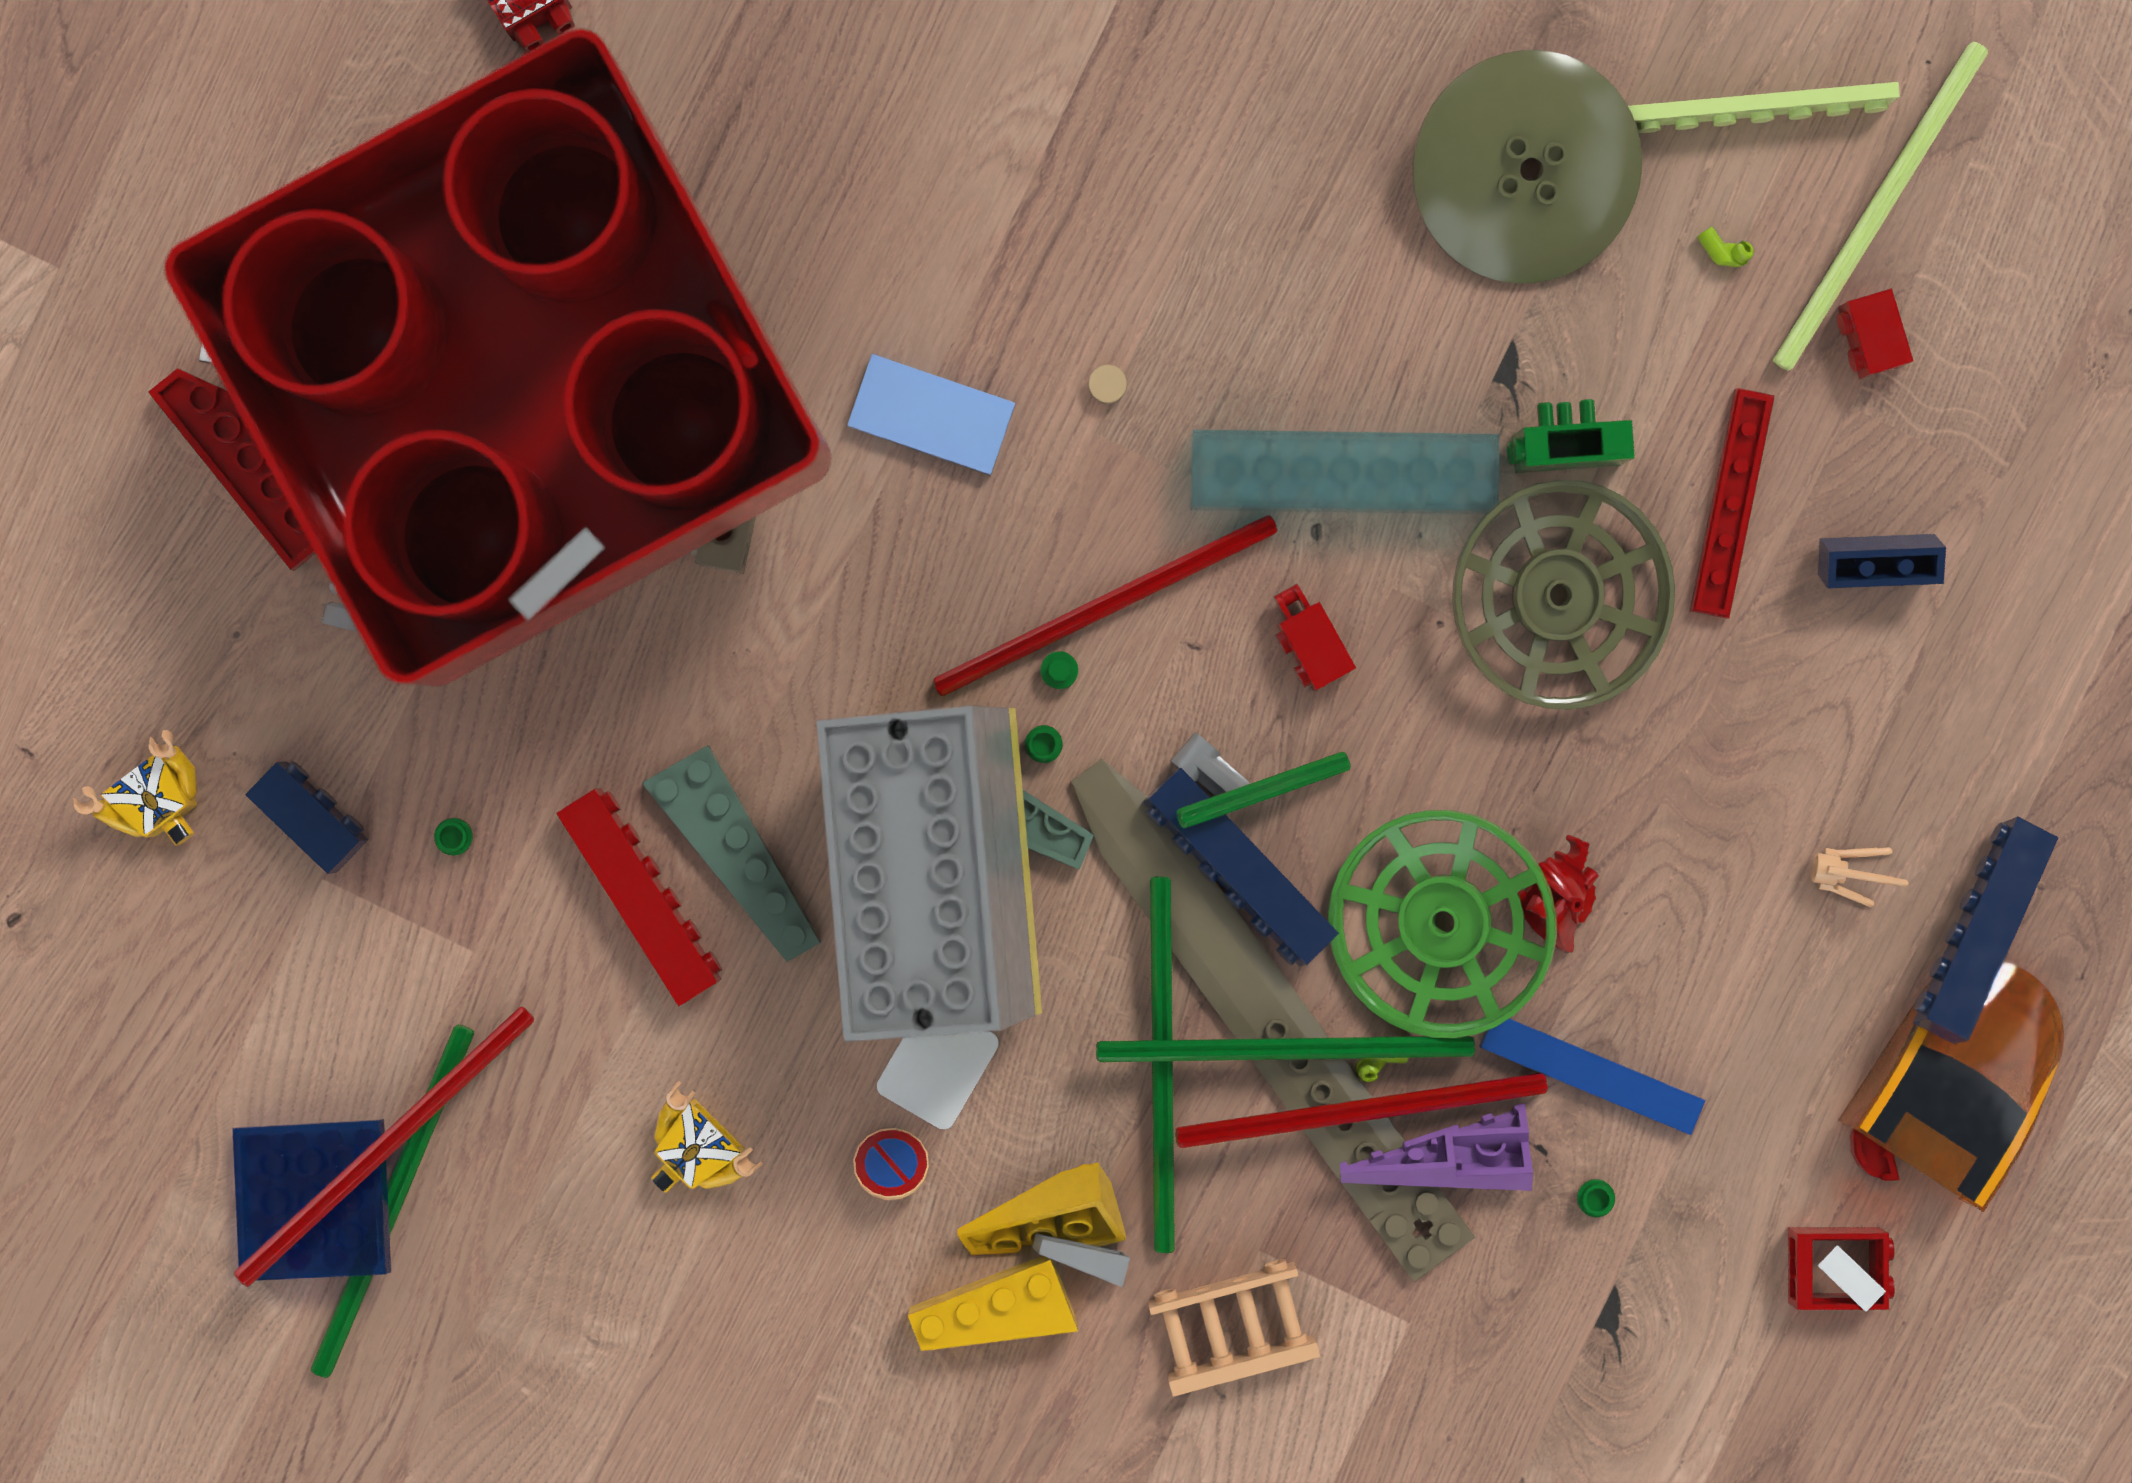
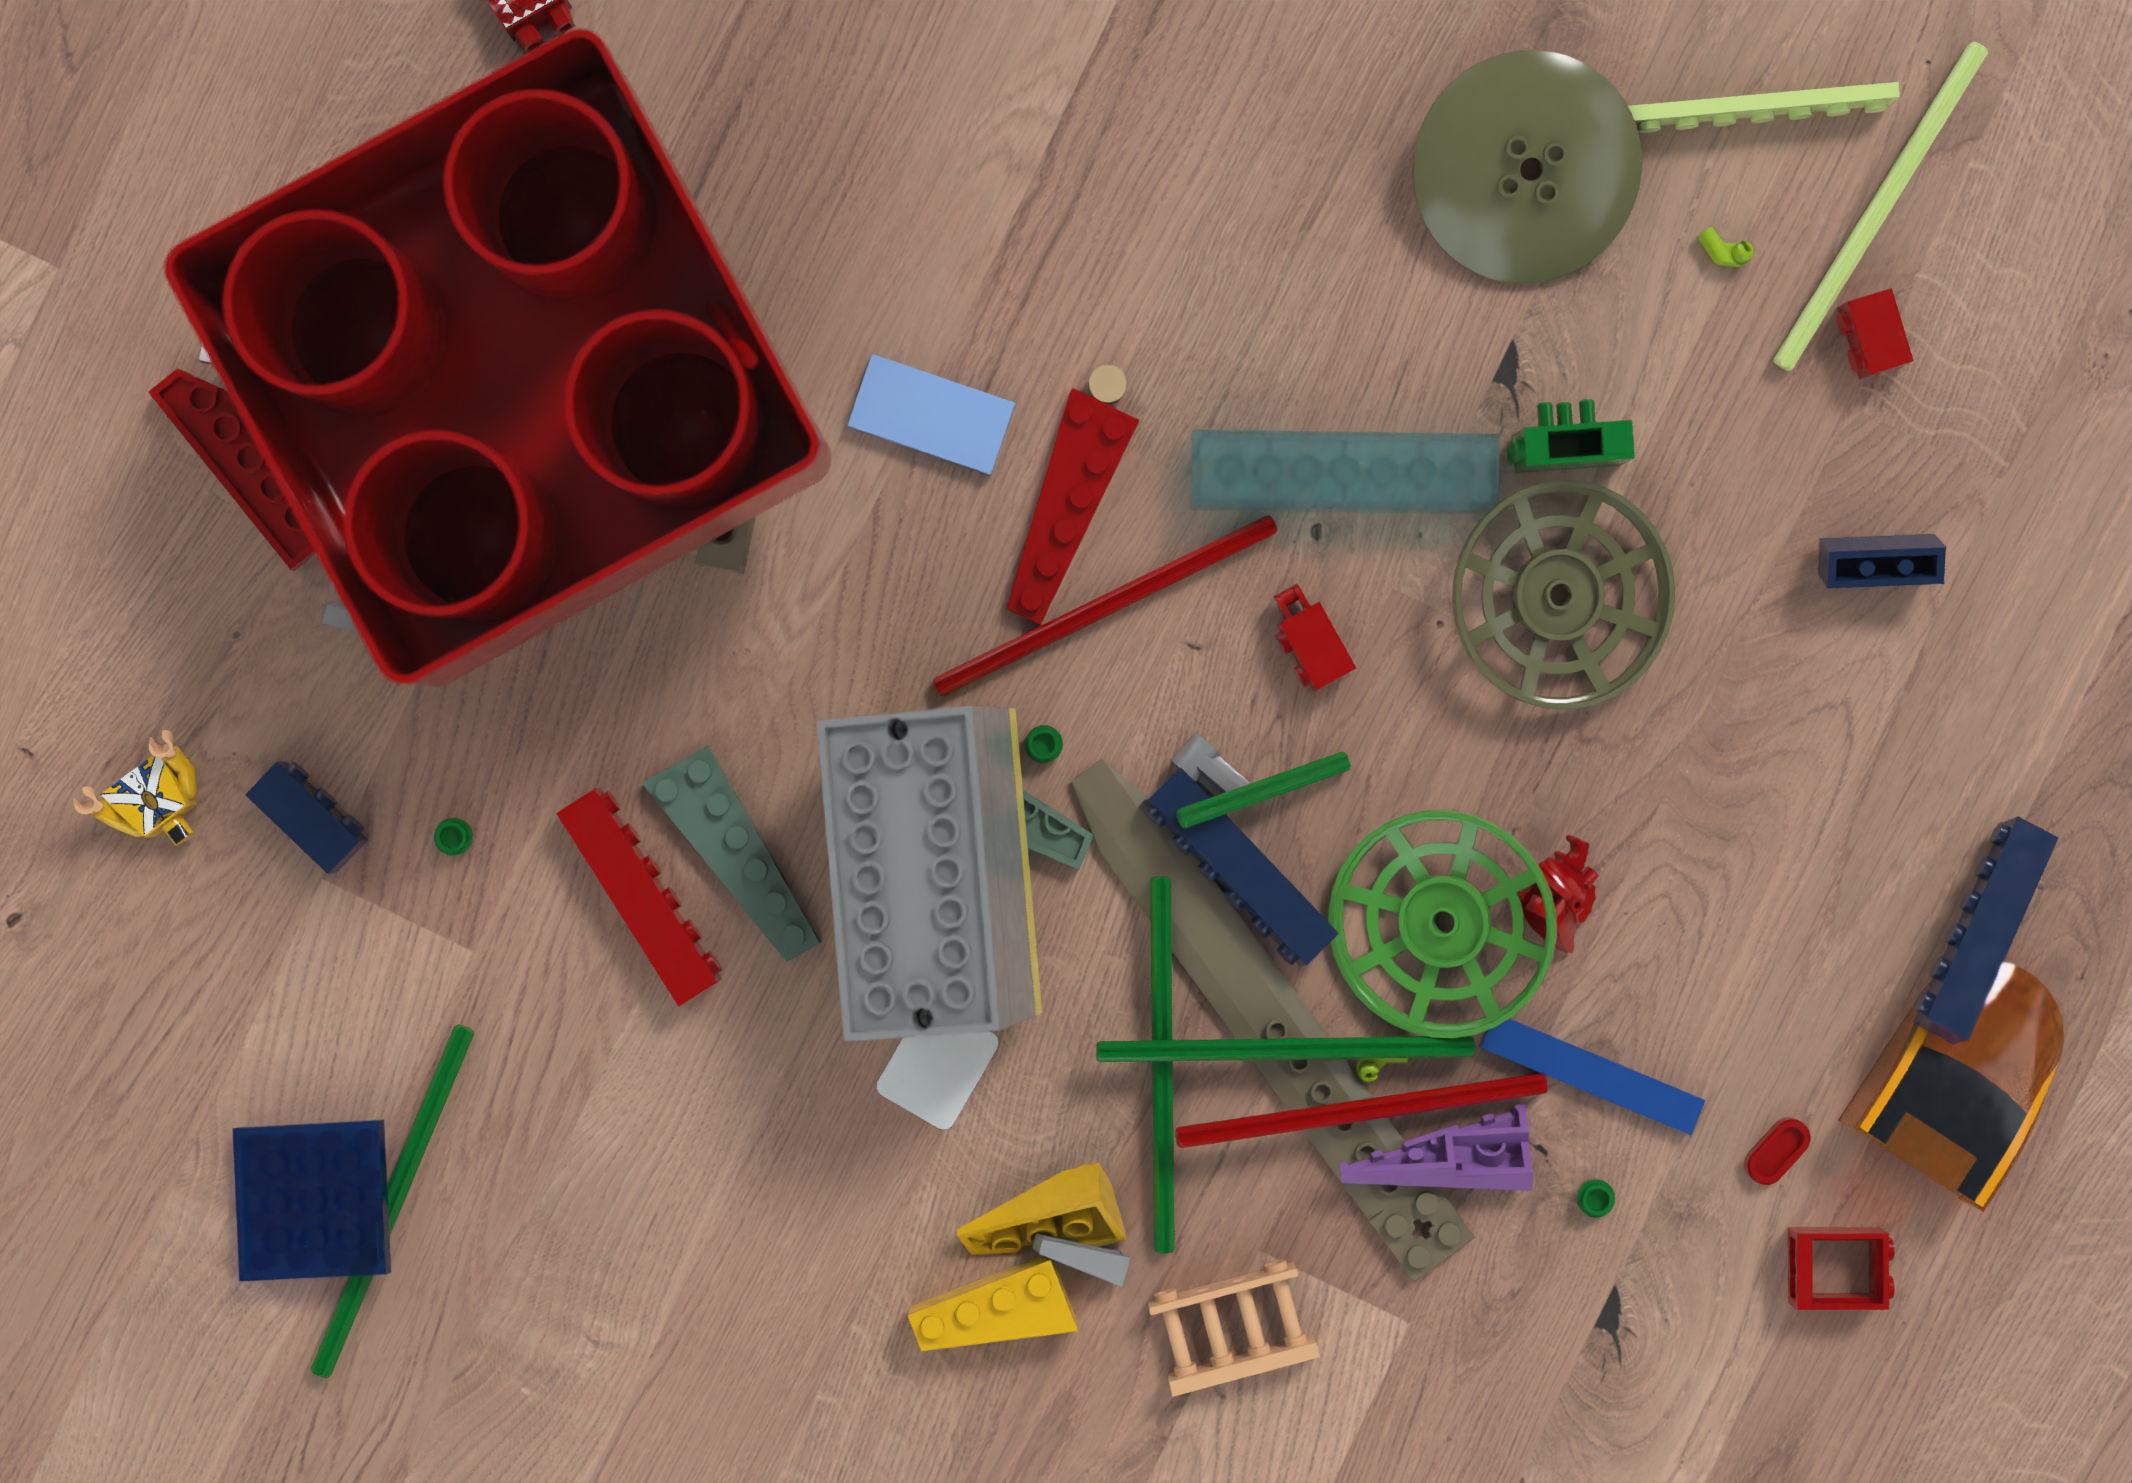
(383, 1147): red axle -> none
(556, 574): light grey piece -> none
(696, 1147): torso -> none
(891, 1164): piece -> none
(1059, 670): green plate -> none
(1076, 479): none -> red wing
(1732, 503): red tile -> none
(1777, 1151): none -> red tile
(1830, 869): light nougat plant -> none
(1851, 1278): white sticker -> none
(1873, 1157): red tile -> none

